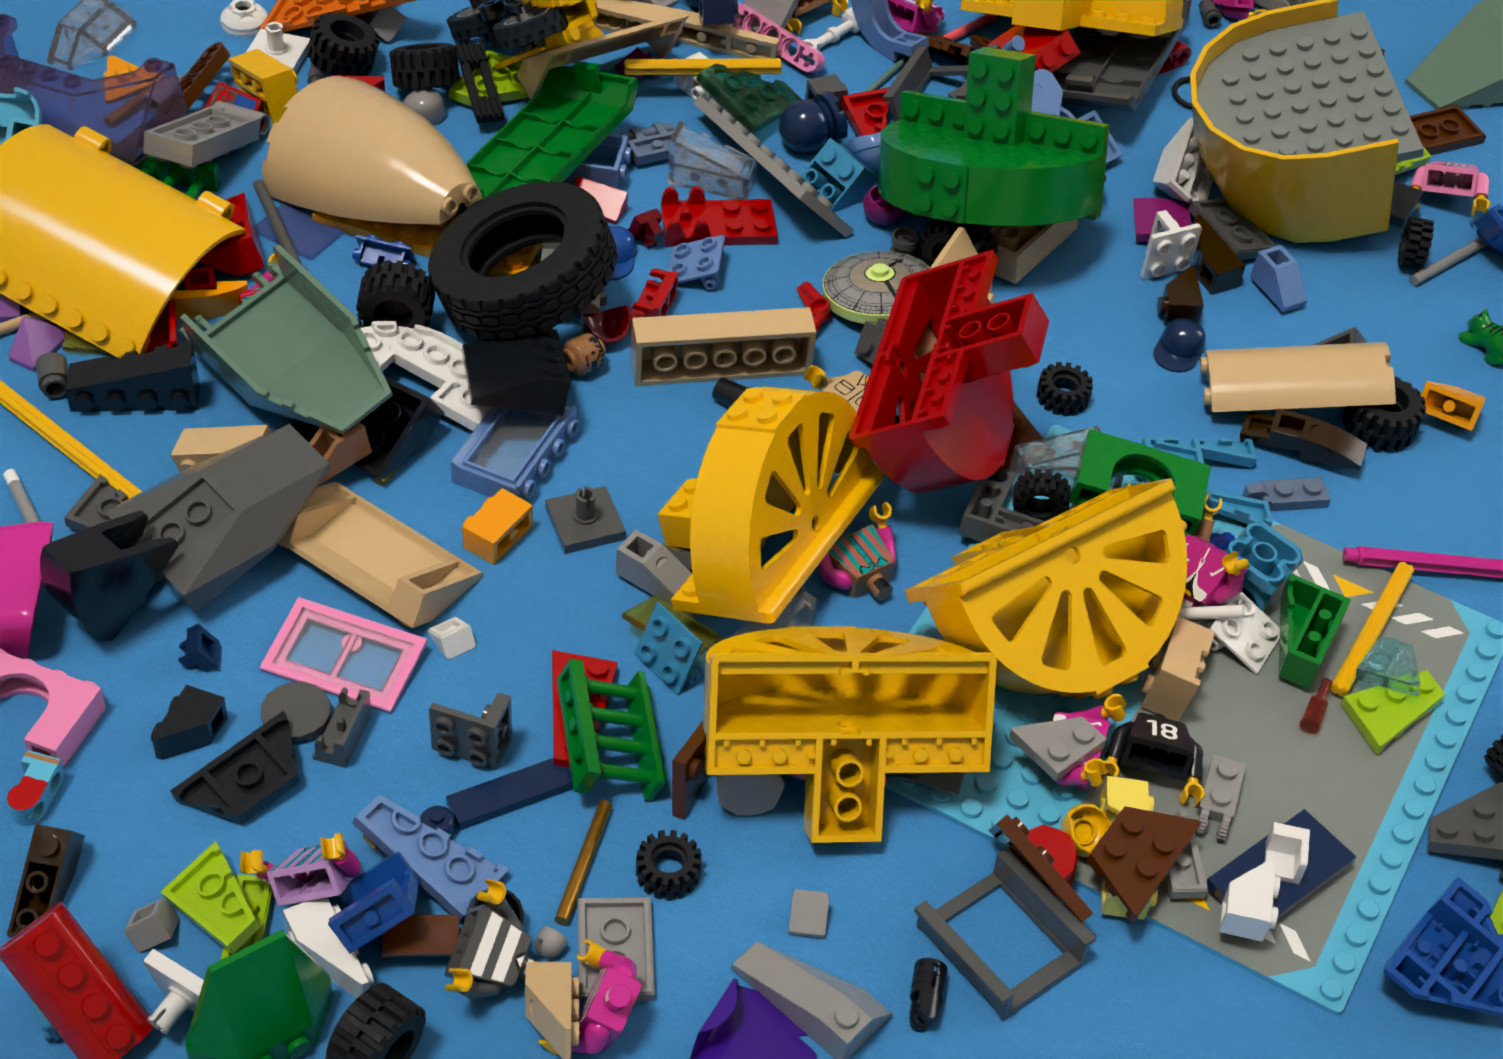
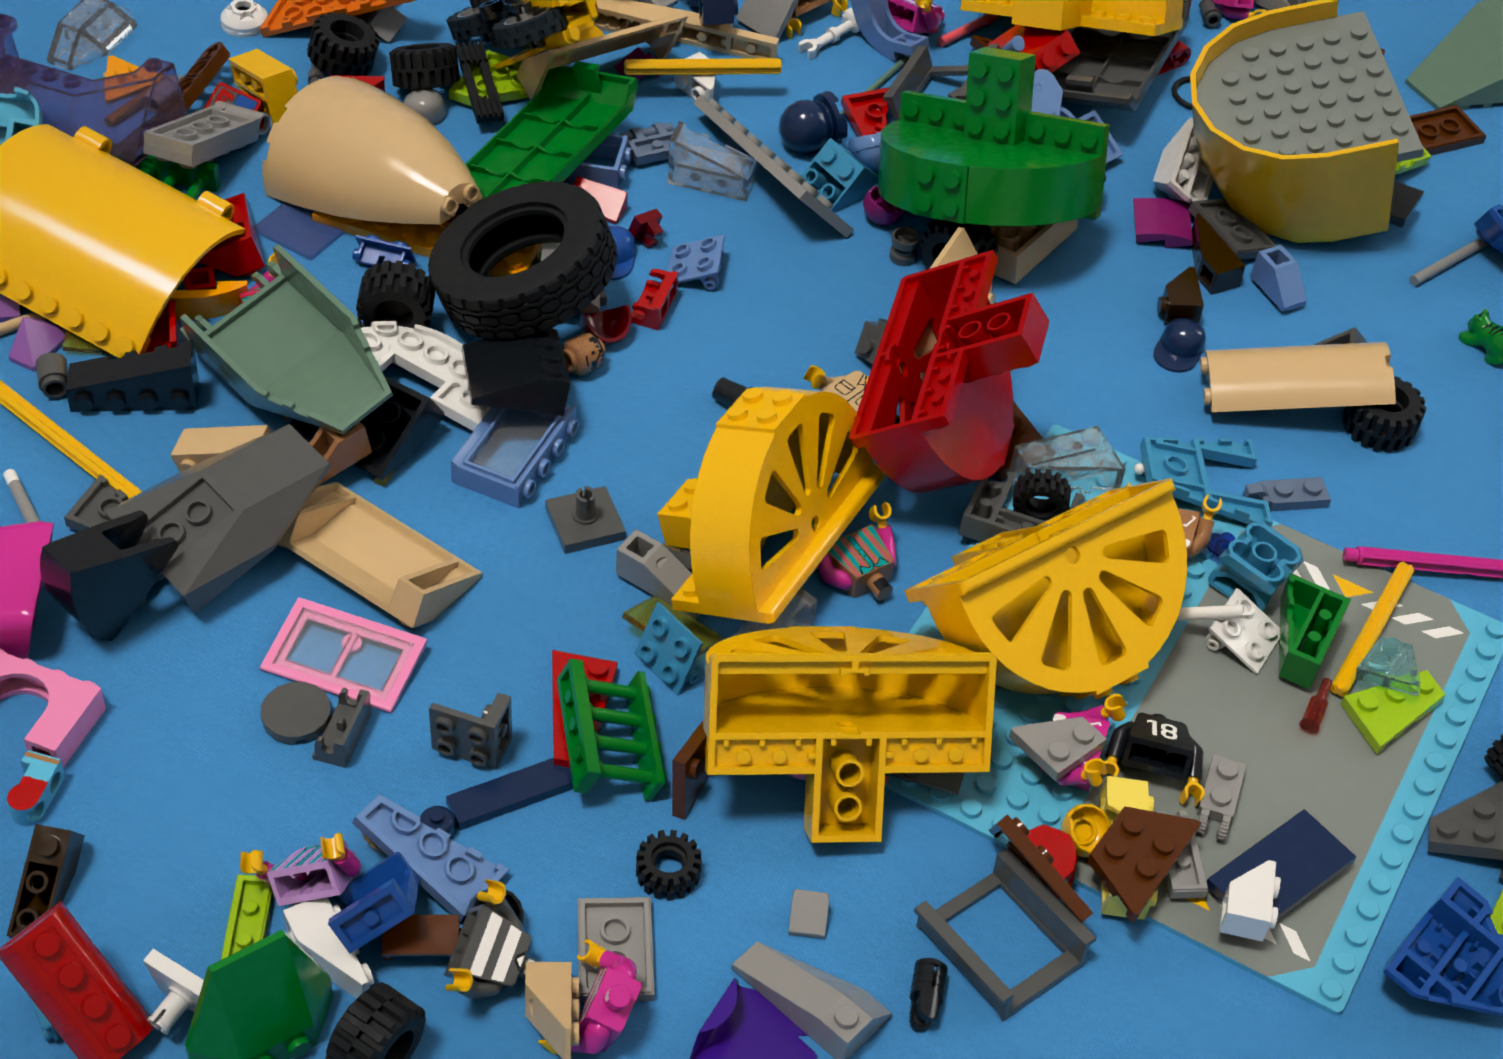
(151, 924): light grey slope -> none
(190, 723): black slope -> none
(200, 649): dark blue tile -> none
(213, 899): lime wing -> none
(245, 775): black wing -> none
(275, 219): dark grey bar -> none
(283, 47): white tile -> none
(452, 637): white slope -> none
(497, 525): light orange brick -> none
(550, 942): light grey hinge -> none
(583, 862): pearl gold bar -> none
(696, 219): red hinge -> none
(722, 345): tan brick -> none
(746, 96): clear green plate -> none
(749, 793): light grey hat -> none
(785, 39): bright pink beam -> none
(818, 304): red piece -> none
(826, 83): dark grey brick -> none
(867, 283): dish -> none
(945, 47): reddish brown wing -> none
(1063, 400): black tyre -> none
(1110, 456): green arch -> none
(1169, 247): white bracket -> none
(1177, 669): tan wedge -> none
(1211, 573): dark pink torso -> none
(1289, 849): white panel -> none
(1310, 436): dark brown slope -> none
(1415, 242): black tyre -> none
(1452, 404): light orange slope -> none
(1455, 180): bright pink torso -> none

